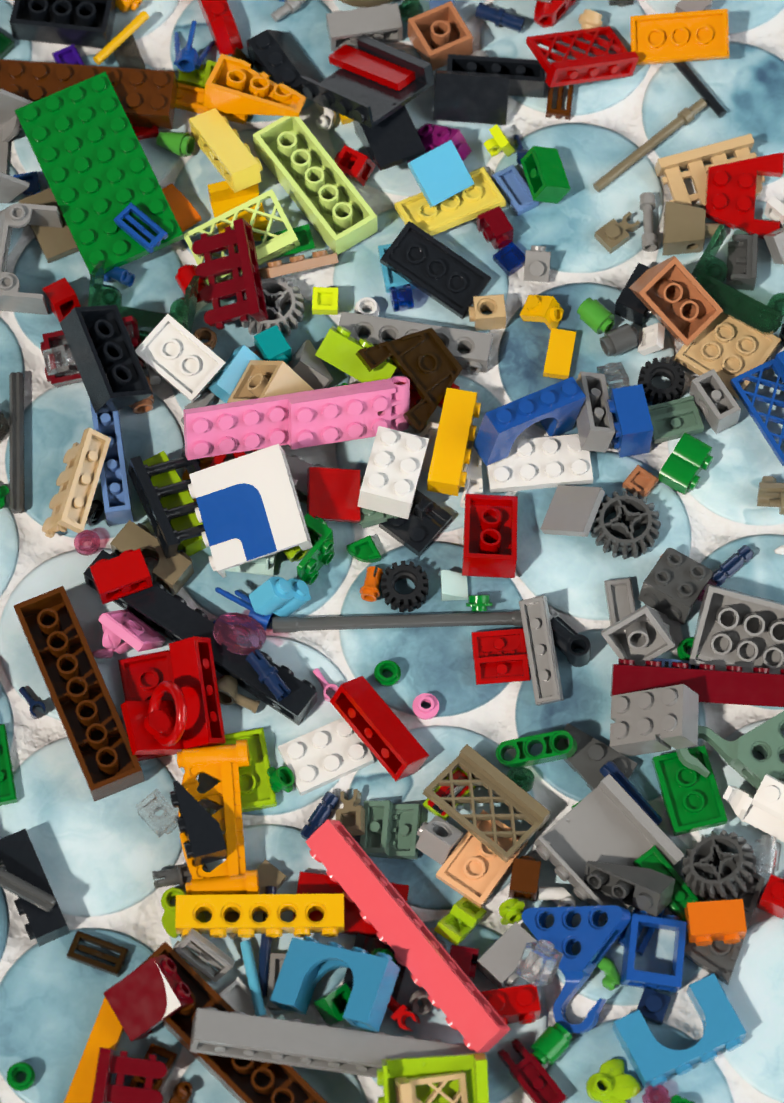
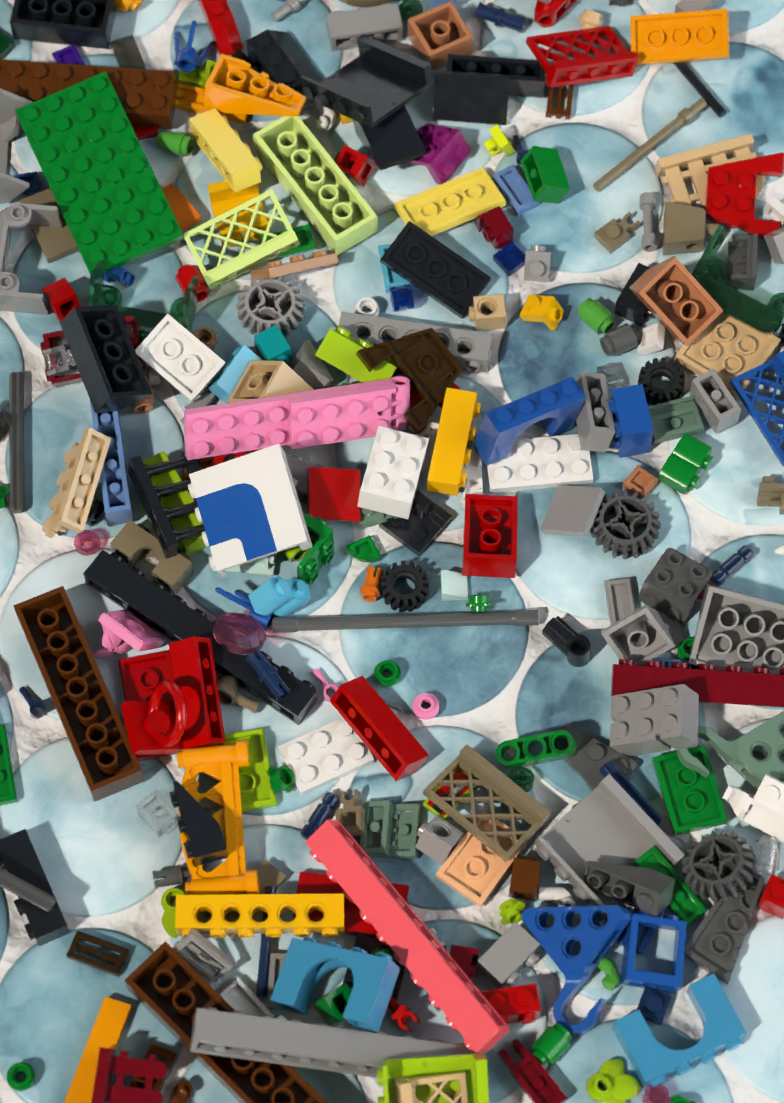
(121, 37): yellow bar -> none
(121, 575): red brick -> none
(148, 996): dark red panel -> none
(155, 241): blue tile -> none
(248, 283): dark red fence -> none
(253, 979): medium azure bar -> none
(325, 301): neon yellow tile -> none
(372, 67): red tile -> none
(423, 996): light grey hinge -> none
(440, 173): medium azure tile -> none
(460, 921): lime slope -> none
(500, 656): red slope -> none
(539, 962): clear brick -> none
(541, 650): light grey tile -> none
(559, 354): yellow tile -> none
(715, 921): orange brick -> none

